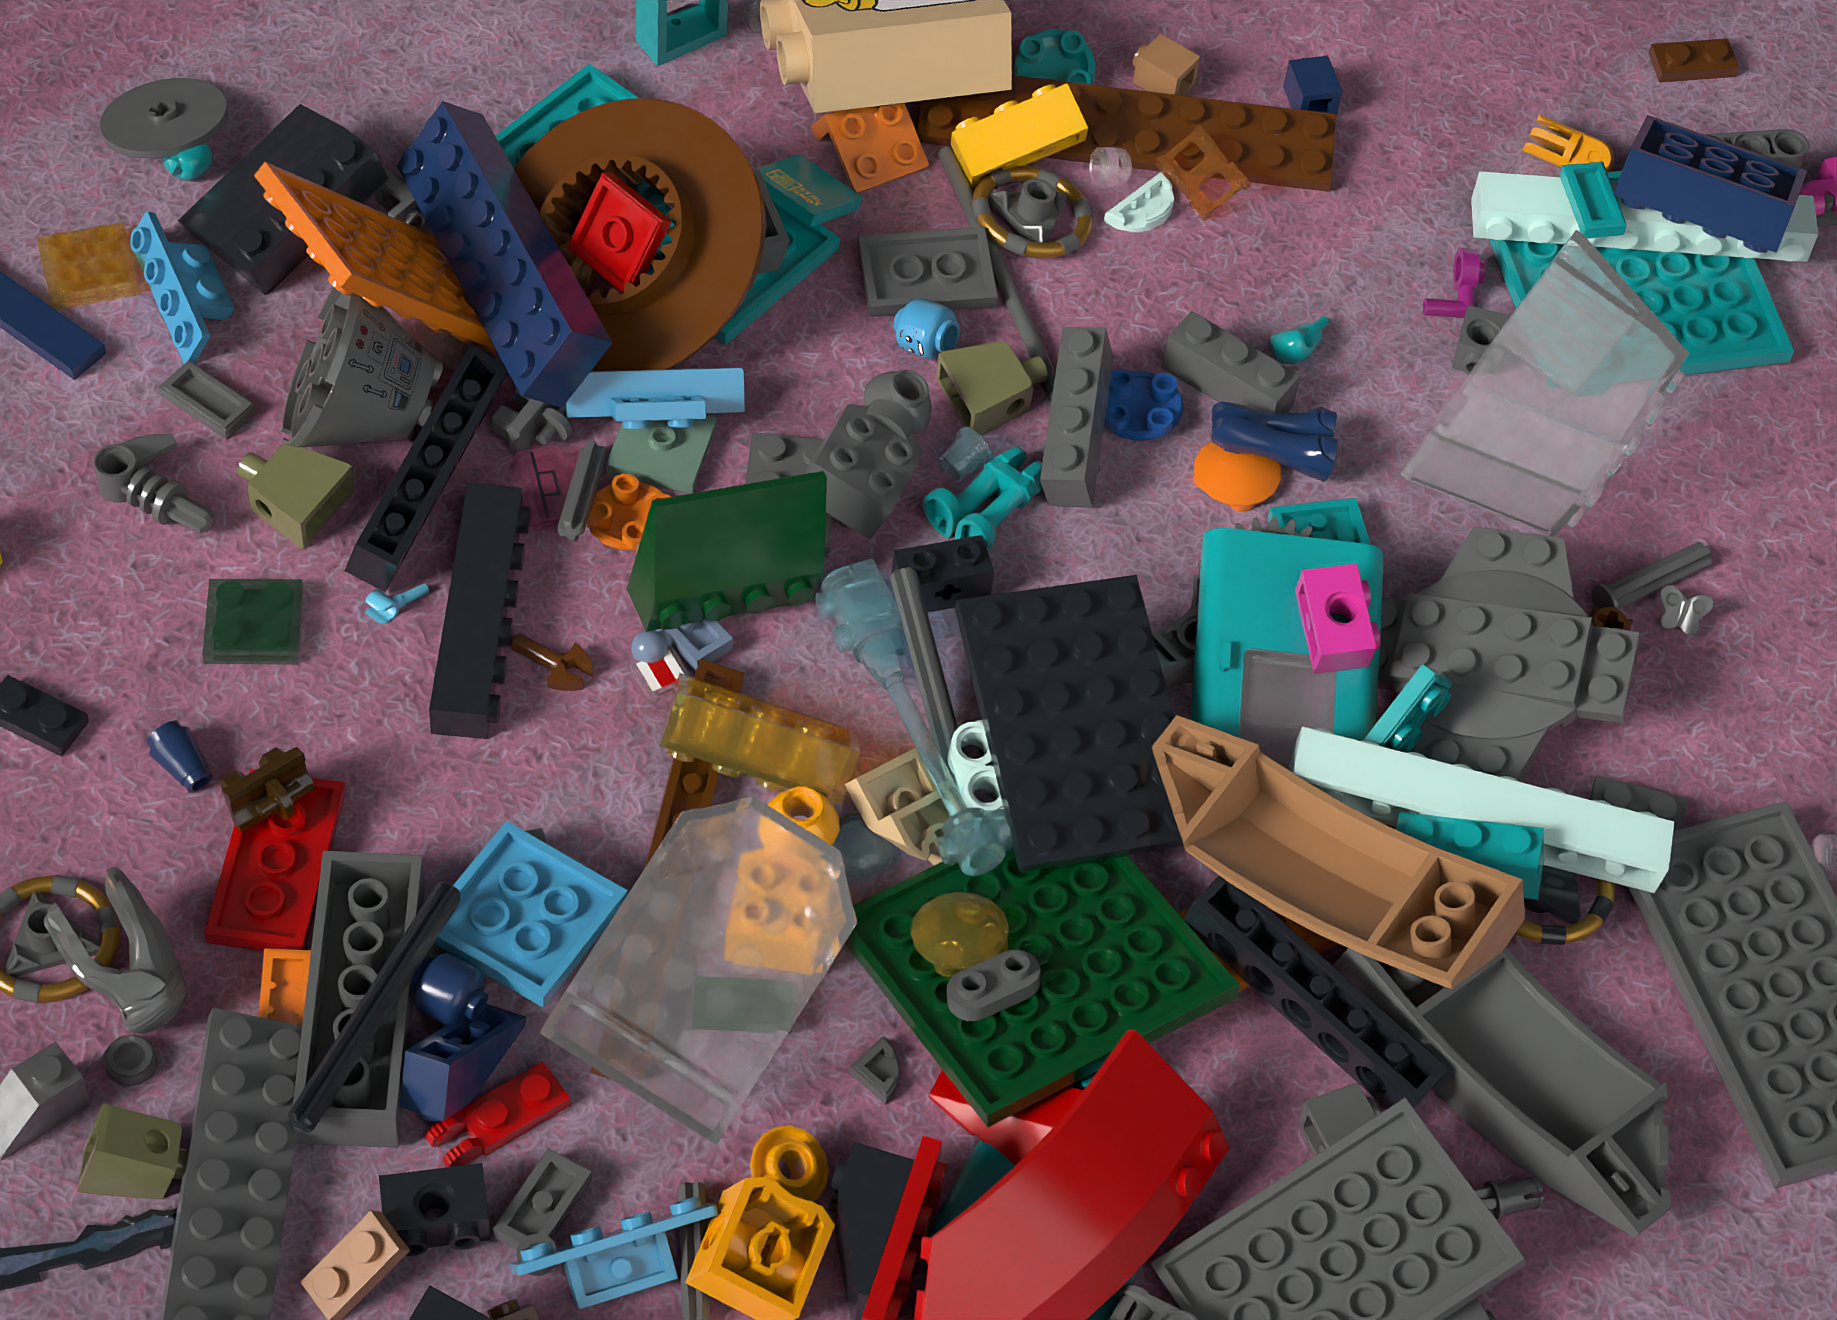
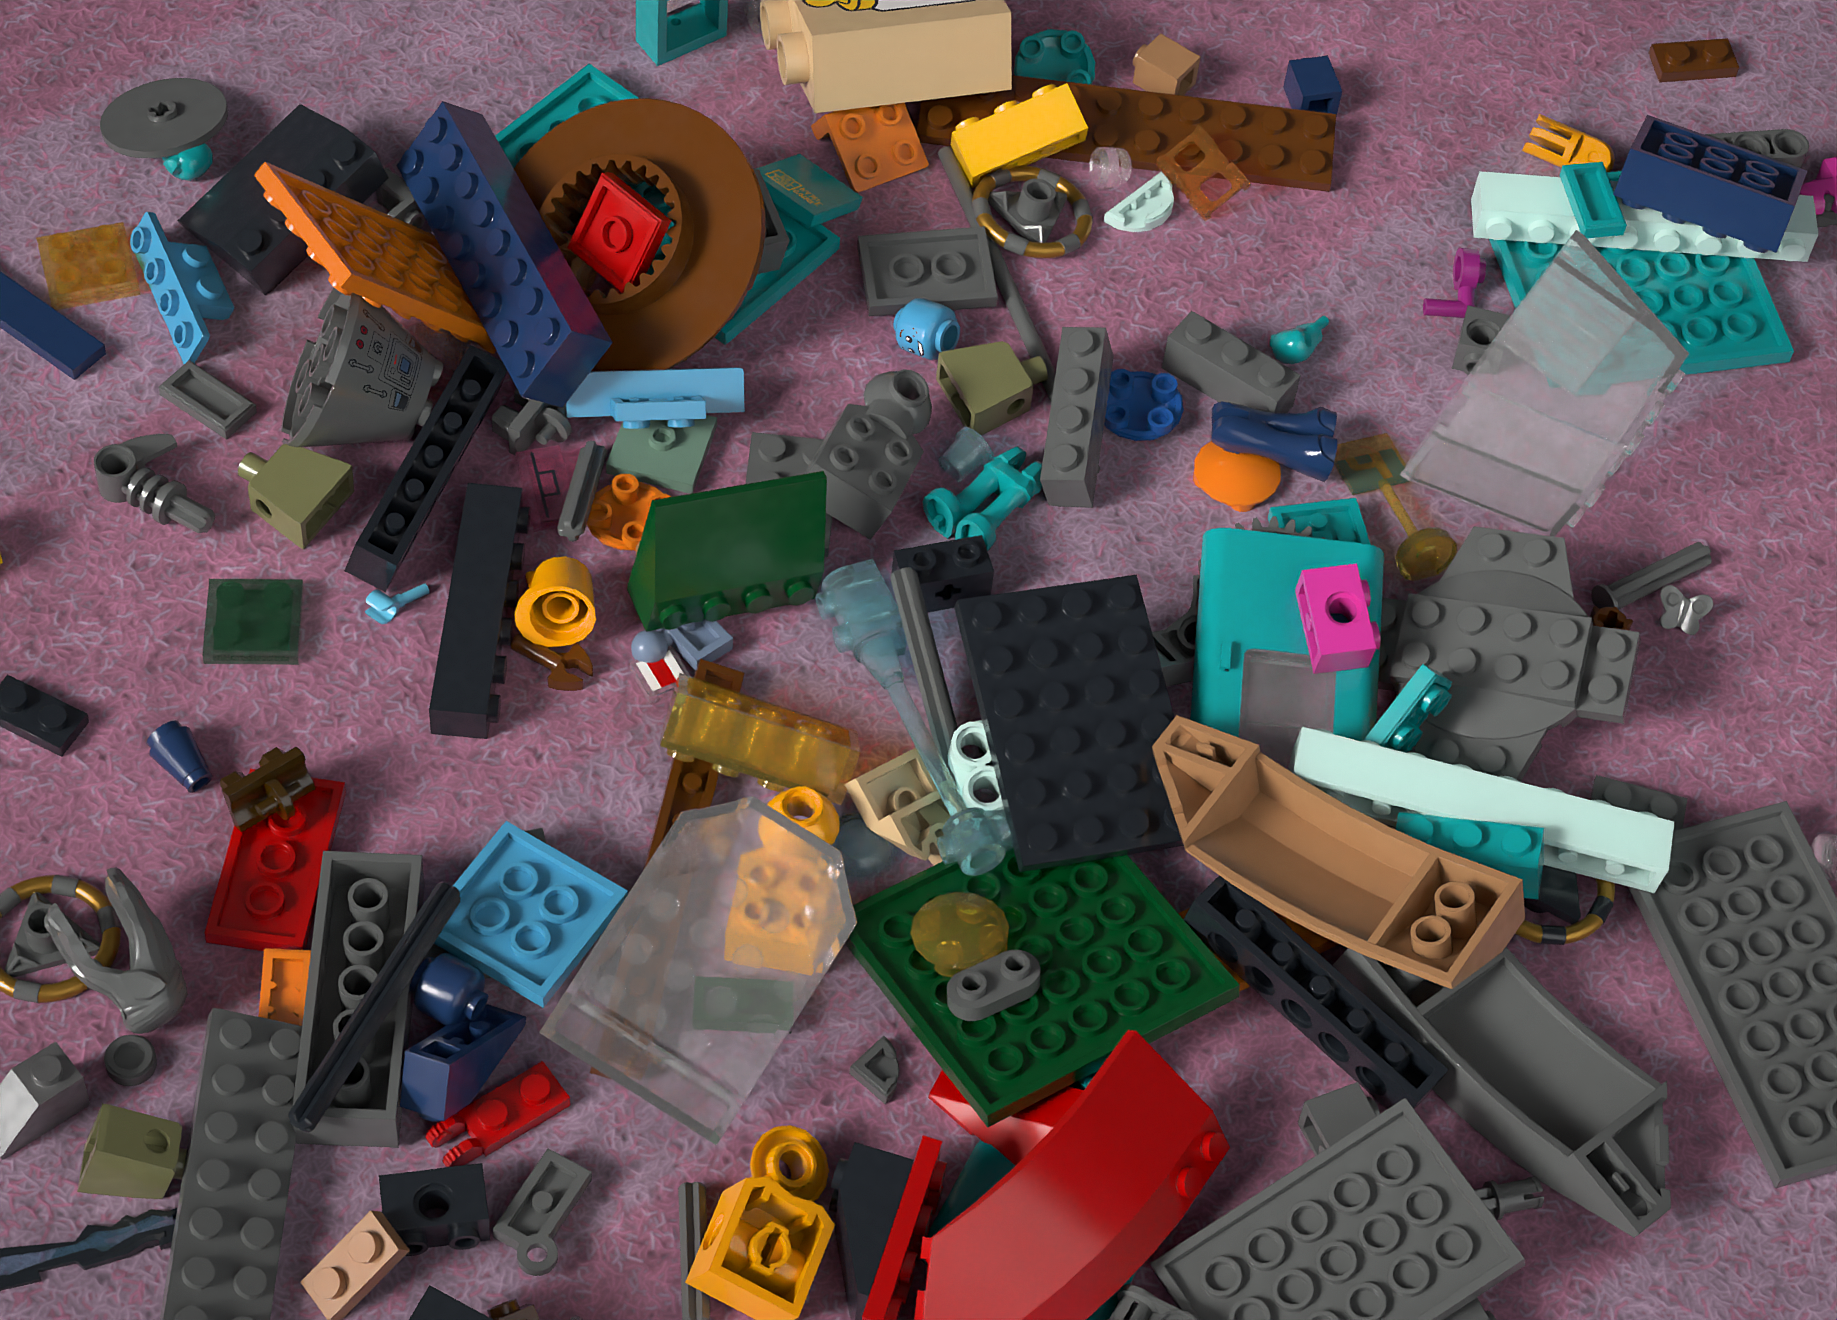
(558, 603): none -> light orange hat
(617, 1261): dark azure bracket -> none
(1375, 465): none -> clear yellow piece

